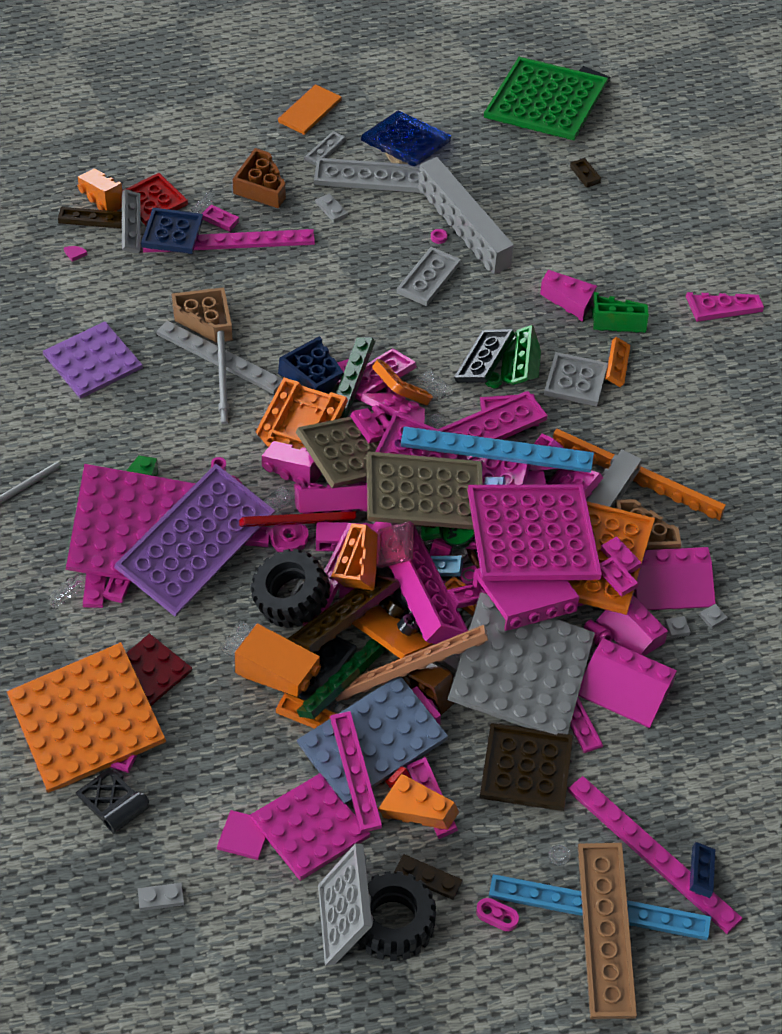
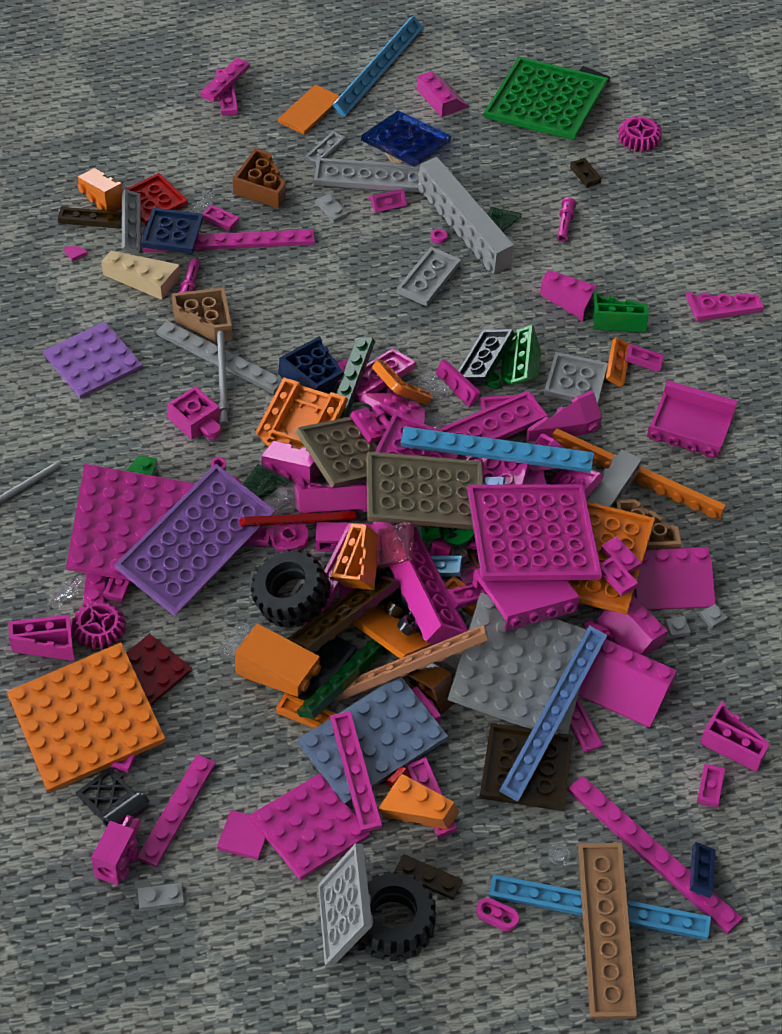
(43, 637): none -> dark pink wedge
(100, 616): none -> dark pink gear
(116, 851): none -> dark pink brick
(141, 273): none -> tan wedge
(176, 811): none -> dark pink plate
(190, 279): none -> dark pink pin
(195, 414): none -> dark pink brick
(225, 79): none -> dark pink plate
(228, 100): none -> dark pink plate
(264, 481): none -> clear green wing
(377, 66): none -> dark azure plate
(388, 200): none -> dark pink panel
(439, 94): none -> dark pink slope
(458, 383): none -> dark pink plate
(503, 218): none -> clear green wing
(552, 714): none -> medium blue plate
(566, 214): none -> dark pink pin
(576, 419): none -> dark pink wedge
(640, 133): none -> dark pink gear
(644, 358): none -> dark pink plate
(692, 419): none -> dark pink panel
(710, 785): none -> dark pink plate
(733, 739): none -> dark pink wedge

